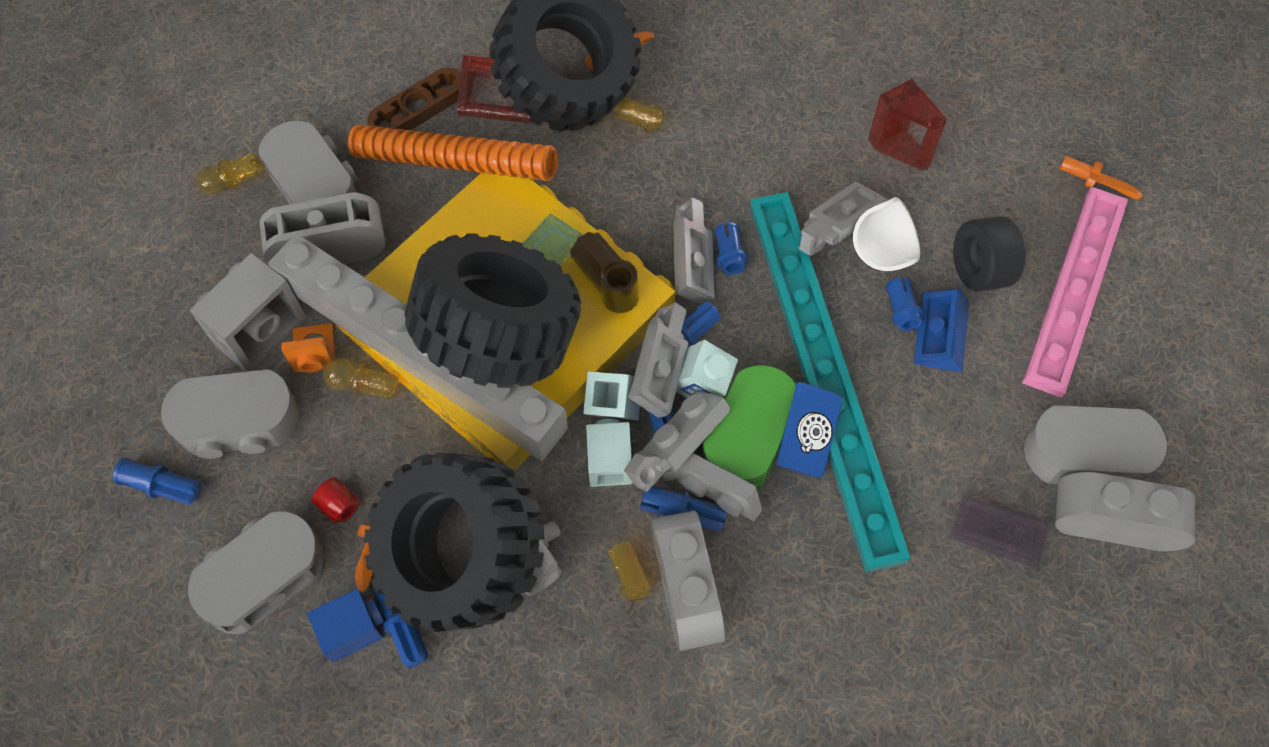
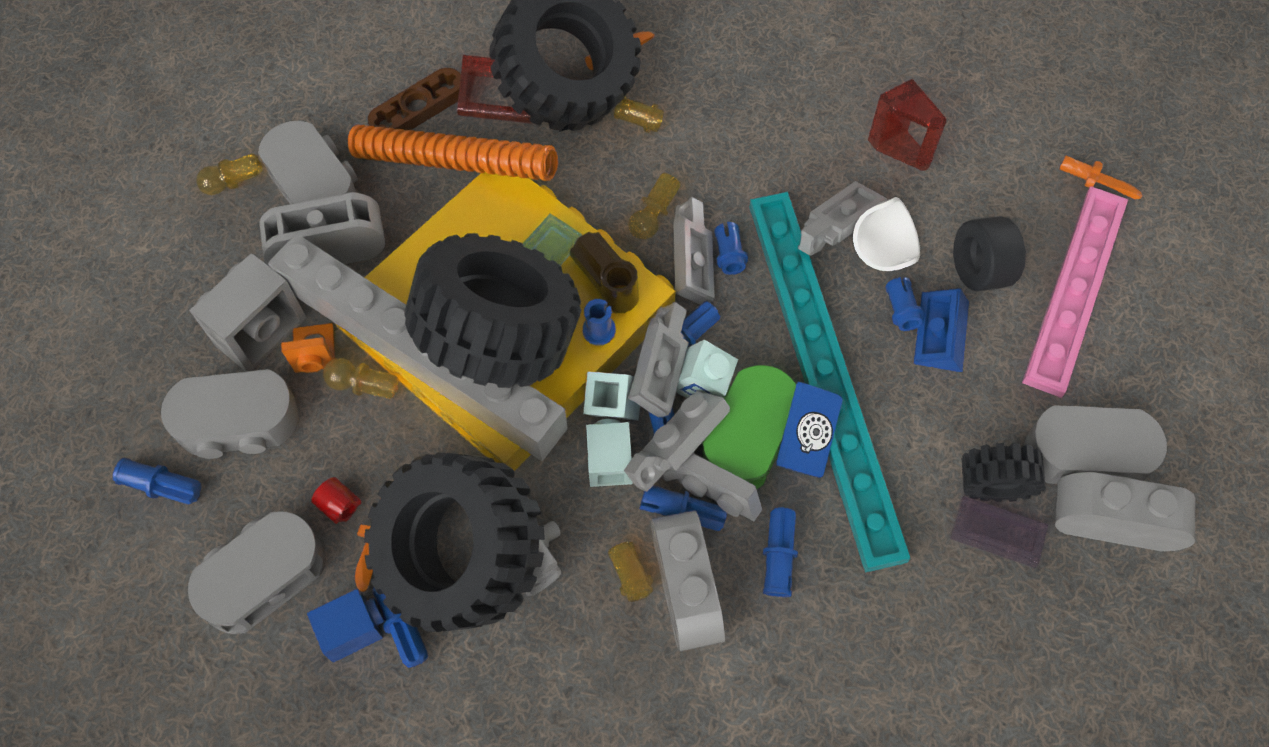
(598, 326): none -> blue pin
(644, 222): none -> clear yellow axle
(780, 553): none -> blue axle
(1003, 472): none -> black tyre

